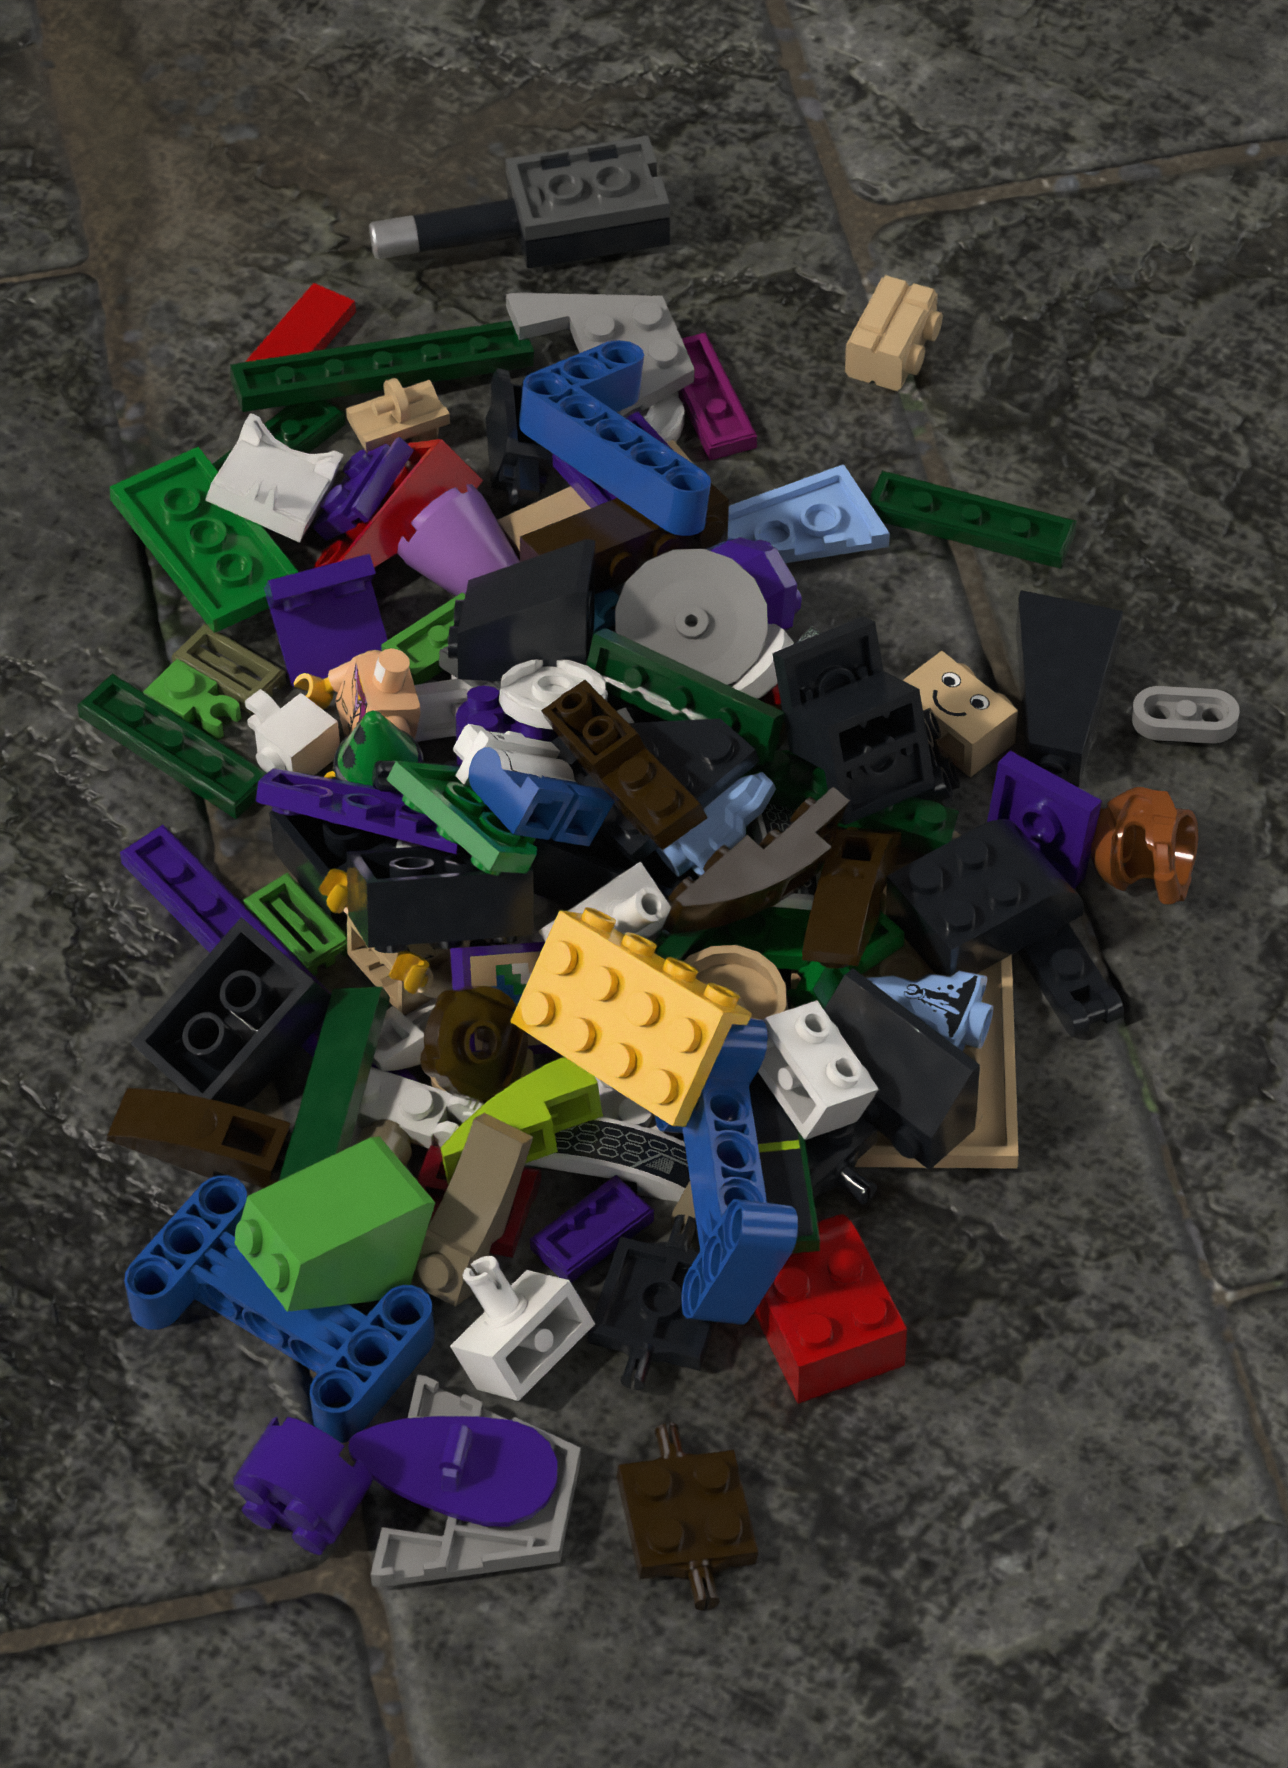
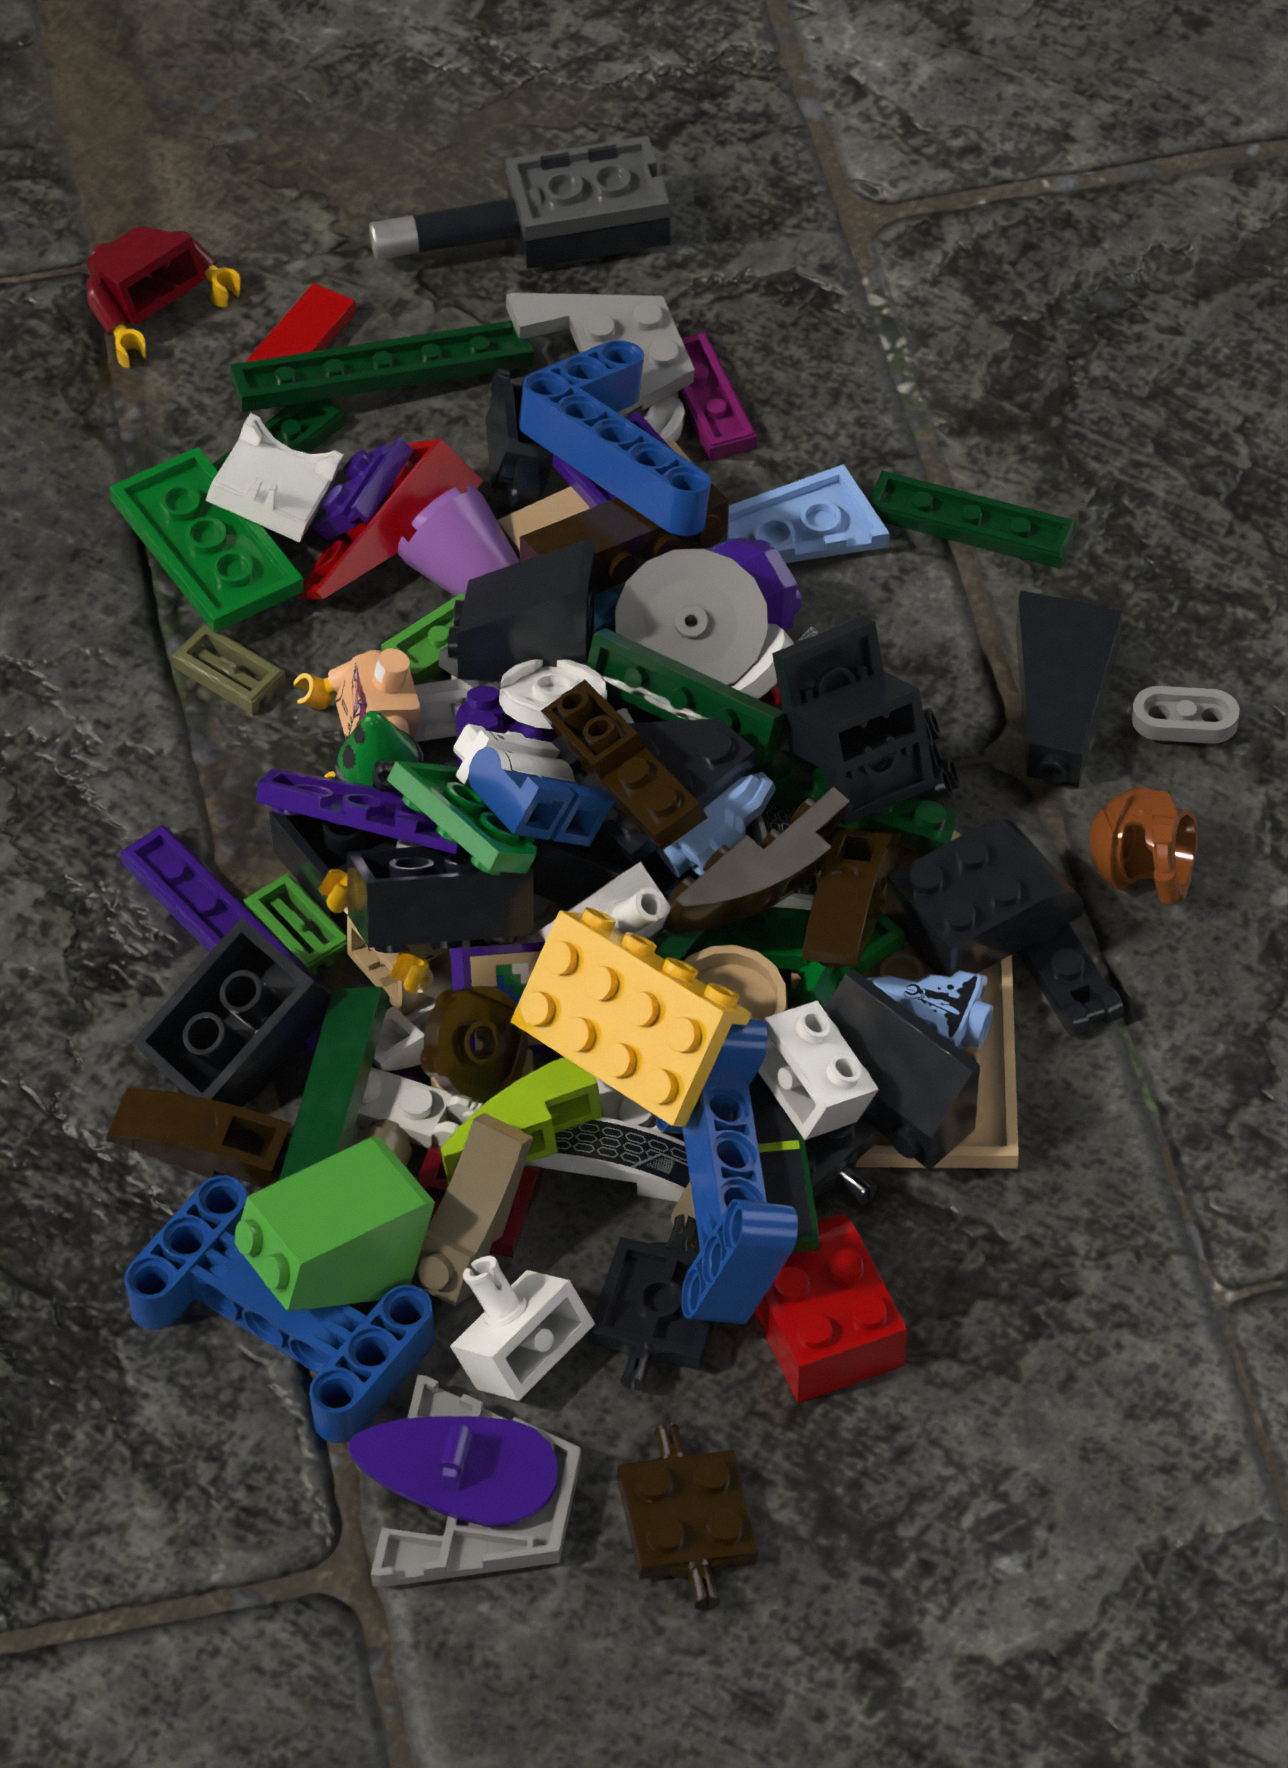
(145, 274): none -> dark red torso
(172, 745): dark green tile -> none
(193, 697): bright green plate -> none
(294, 737): white brick -> none
(301, 1483): dark purple brick -> none
(325, 616): dark purple bracket -> none
(399, 413): tan hips -> none
(591, 1229): dark purple plate -> none
(893, 333): tan brick -> none
(971, 716): tan brick -> none
(1049, 812): dark purple tile -> none

